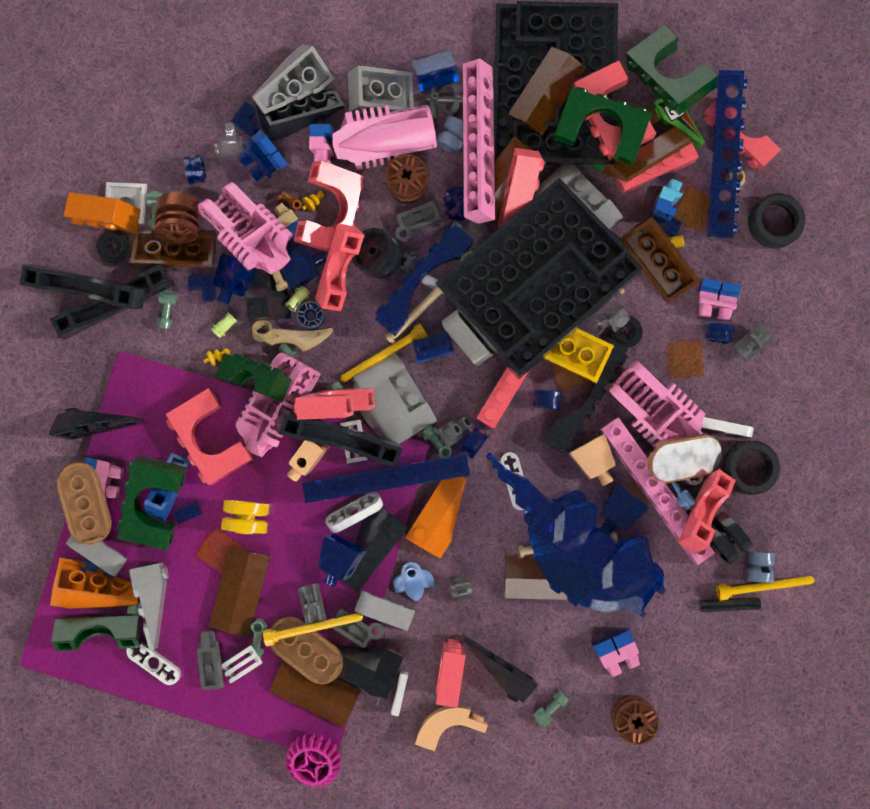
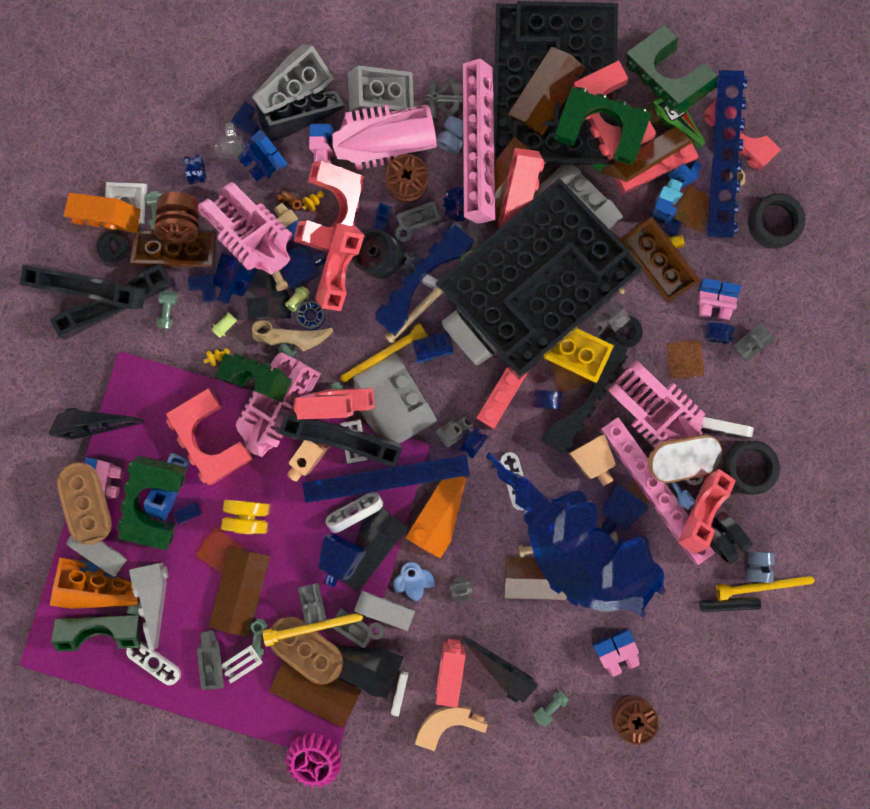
(382, 216): none -> clear blue piece
(430, 433): sand green bar -> none
(435, 70): clear blue brick -> none
(686, 174): none -> blue bracket

